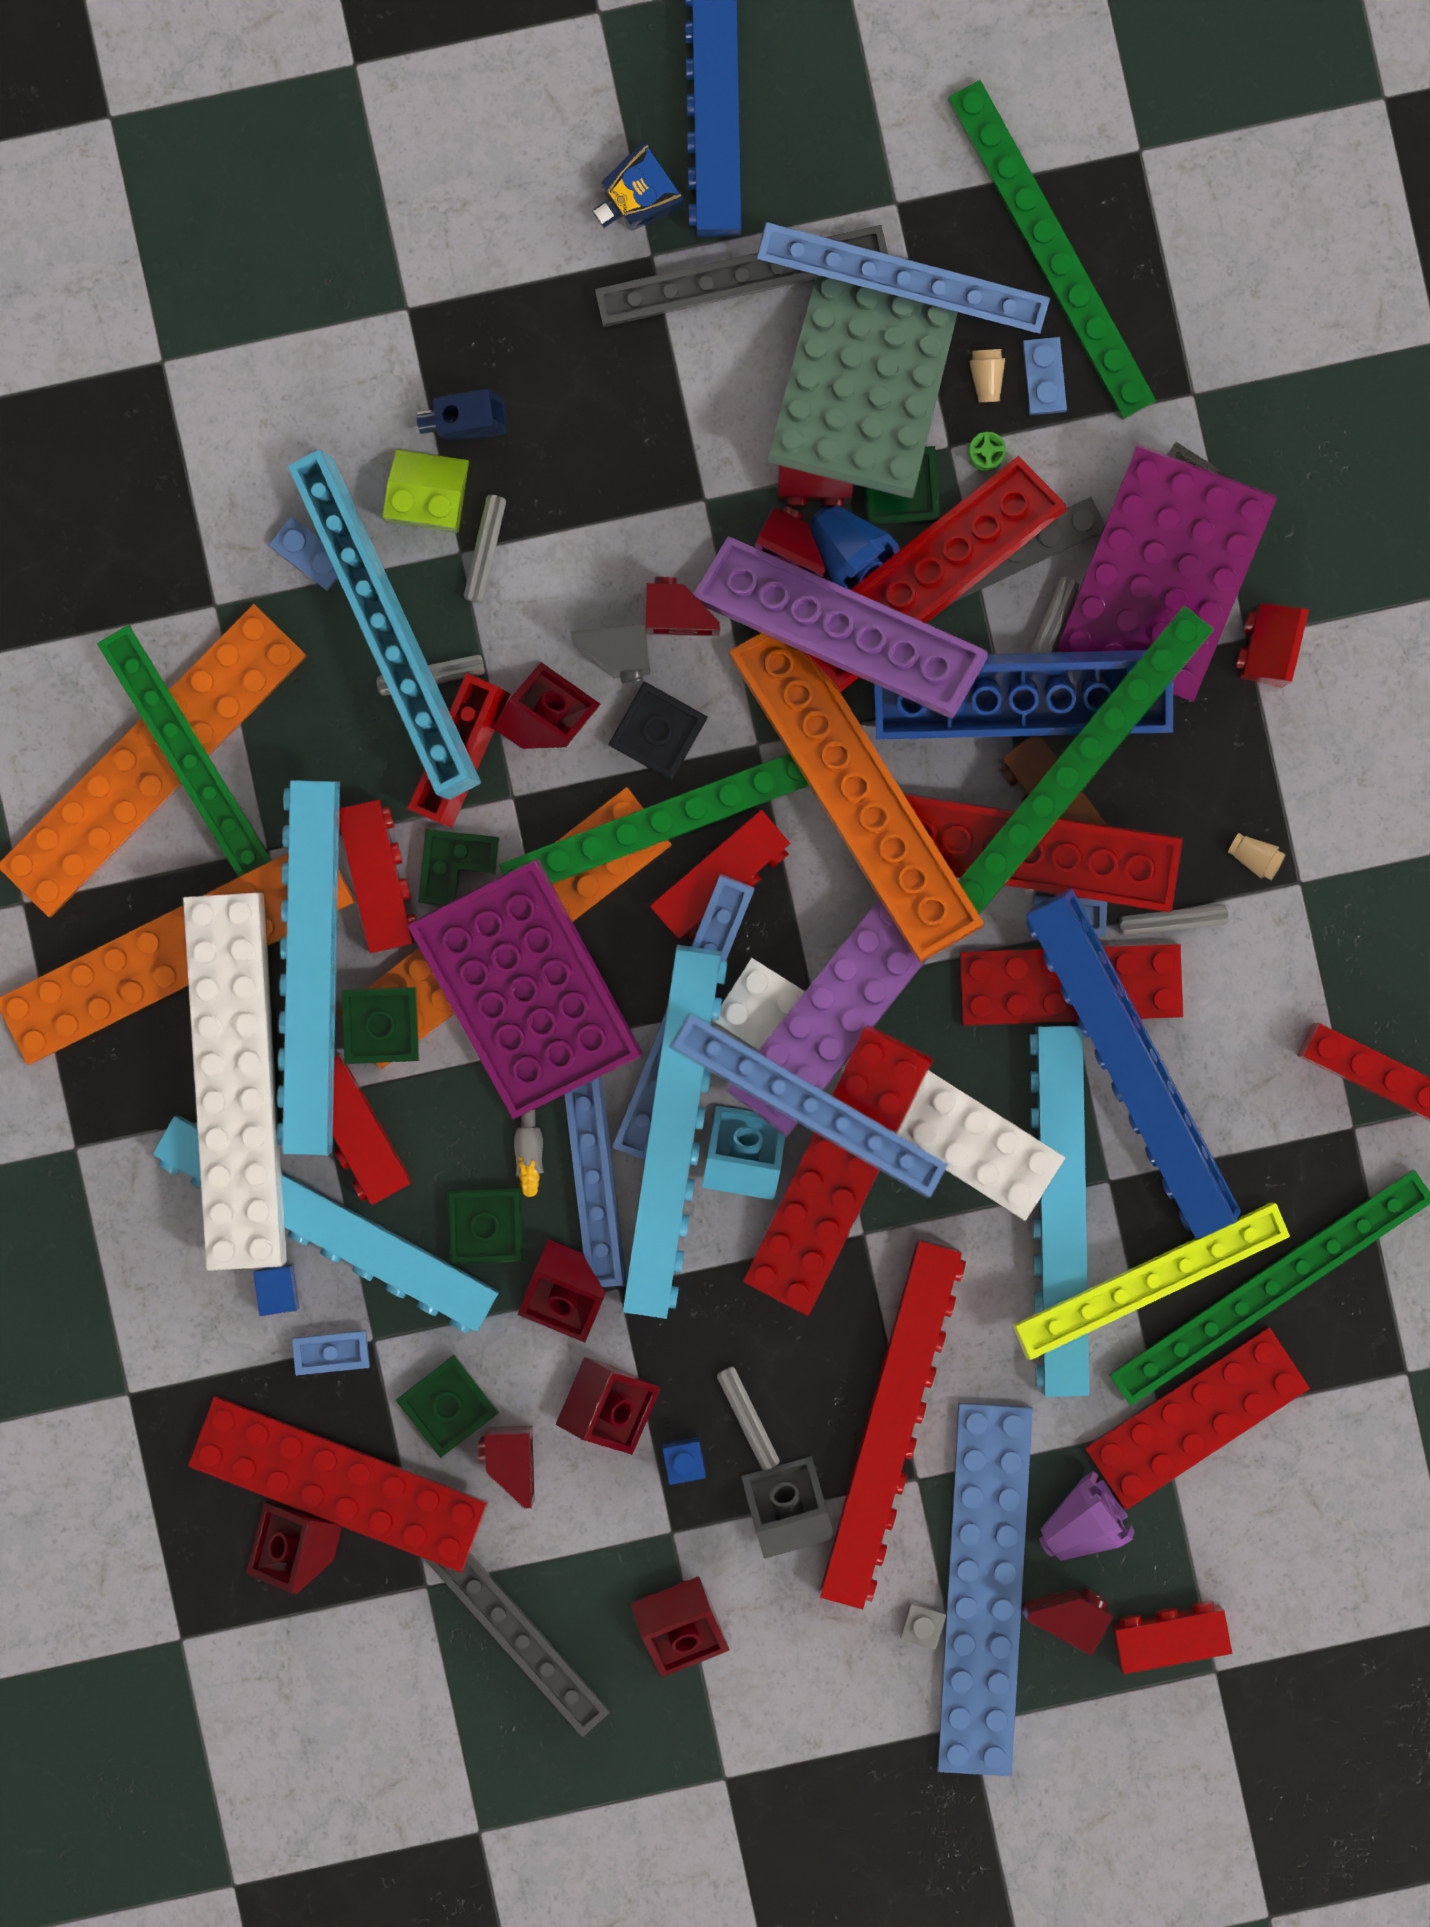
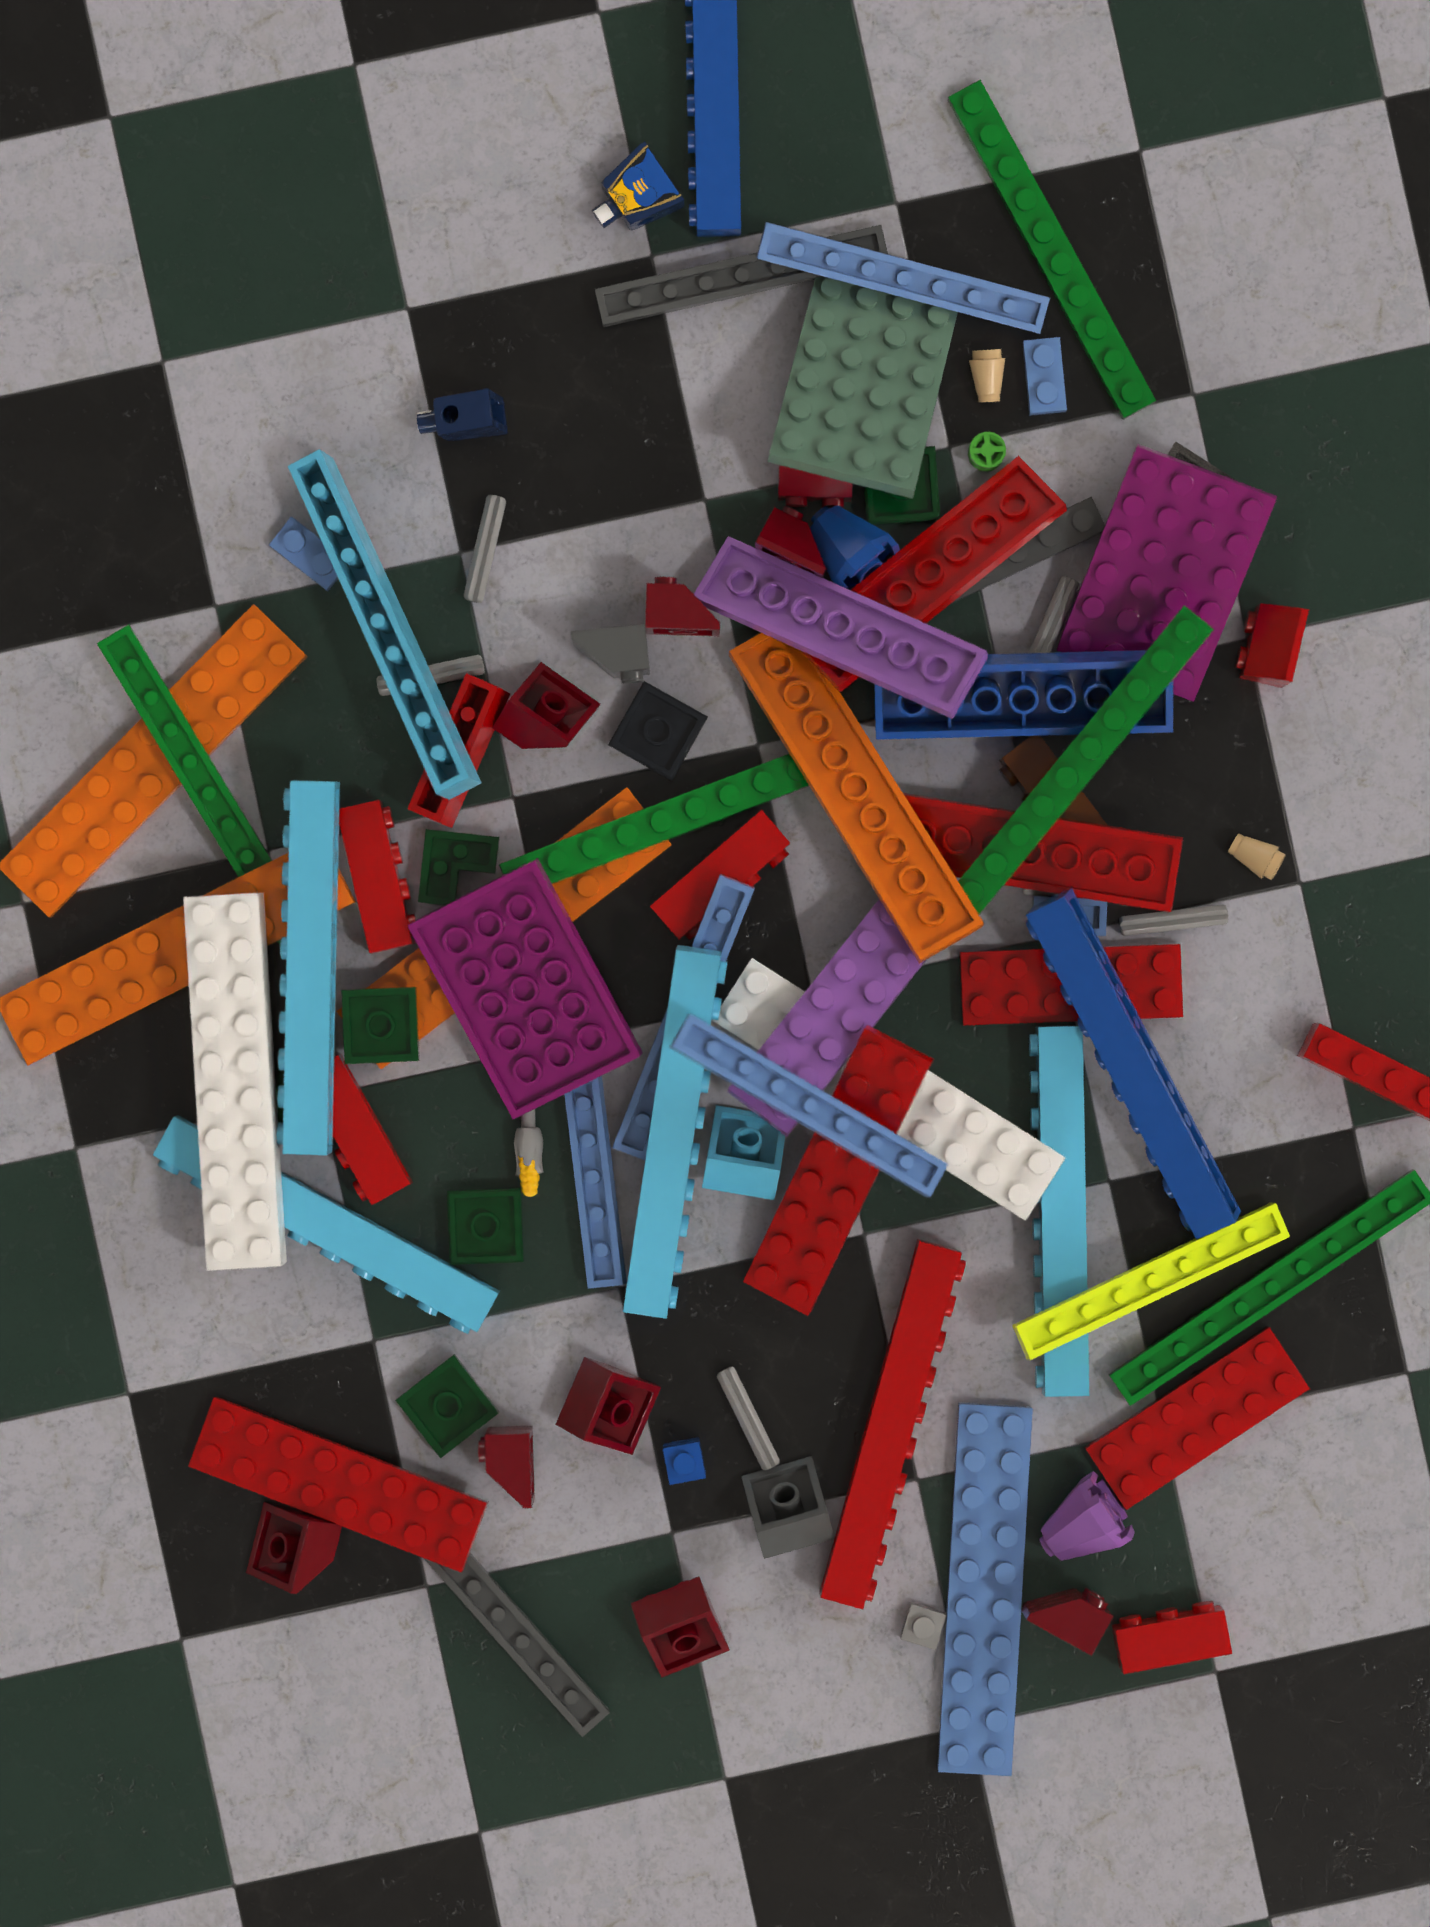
(276, 1290): blue brick -> none
(331, 1352): medium blue plate -> none
(425, 491): lime slope -> none
(563, 1292): dark red slope -> none

